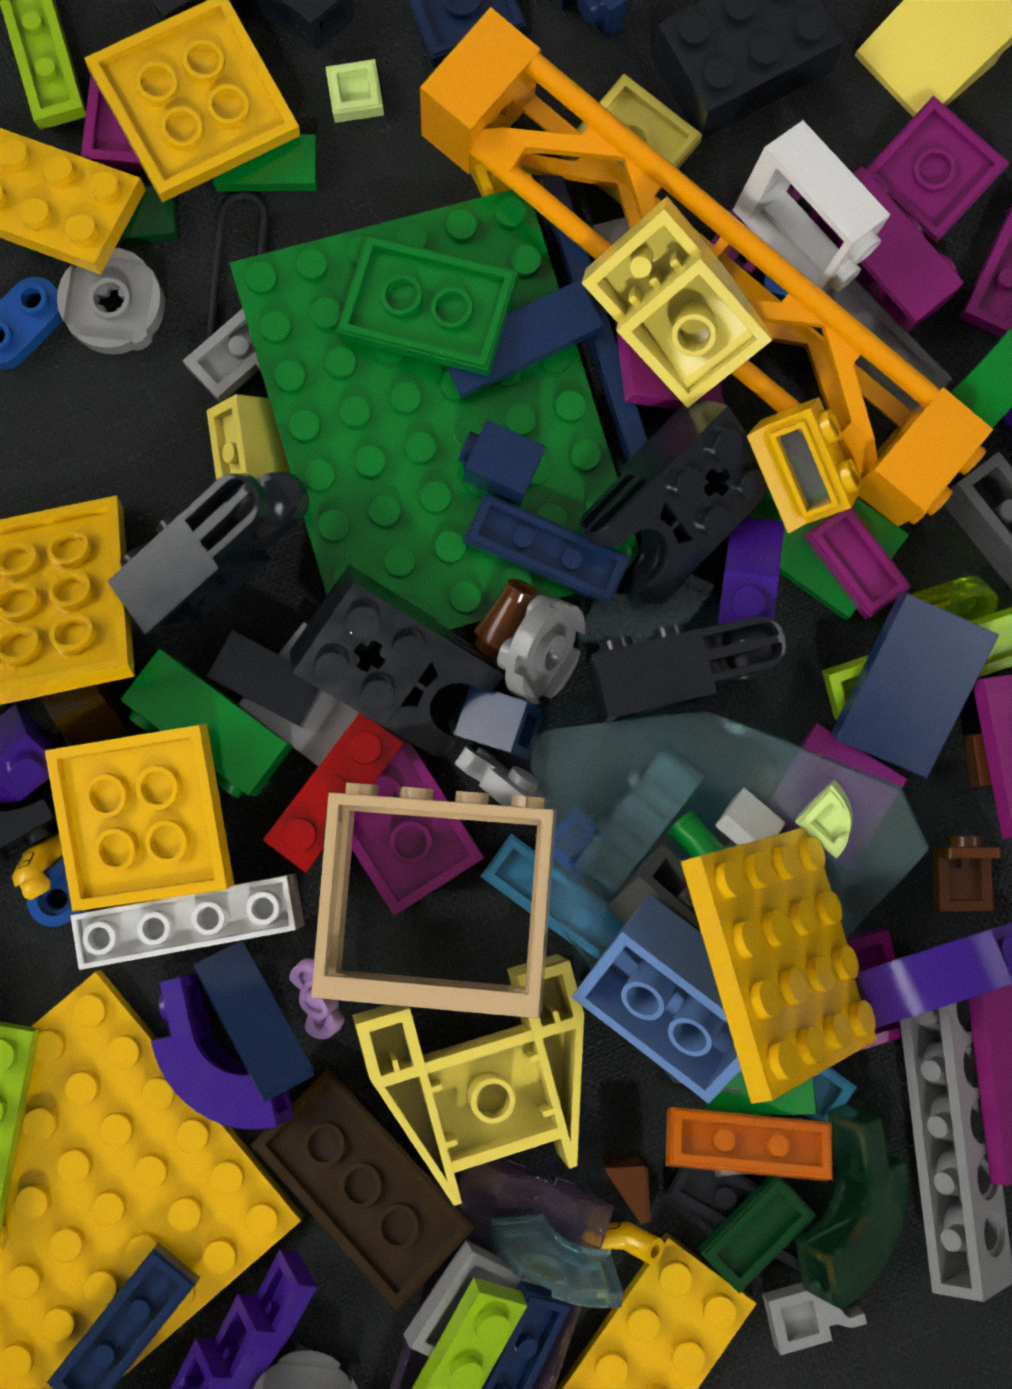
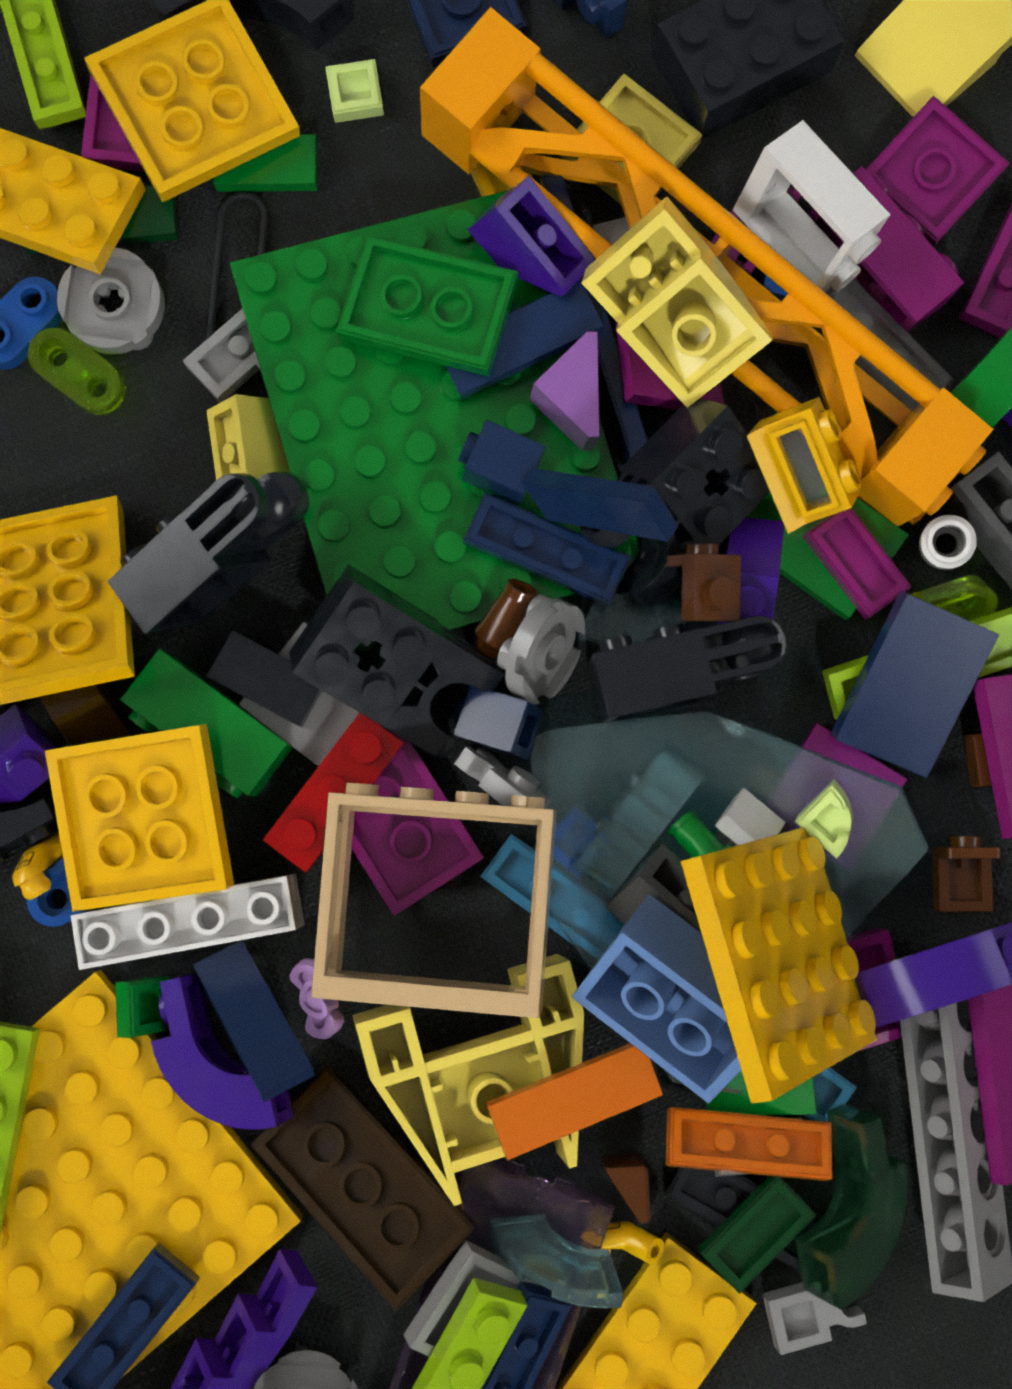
(79, 373): none -> clear neon green plate
(139, 1007): none -> green tile
(531, 237): none -> dark purple slope
(571, 394): none -> medium lavender slope
(573, 1099): none -> orange tile
(601, 504): none -> dark blue tile
(709, 583): none -> reddish brown bracket
(960, 530): none -> white brick

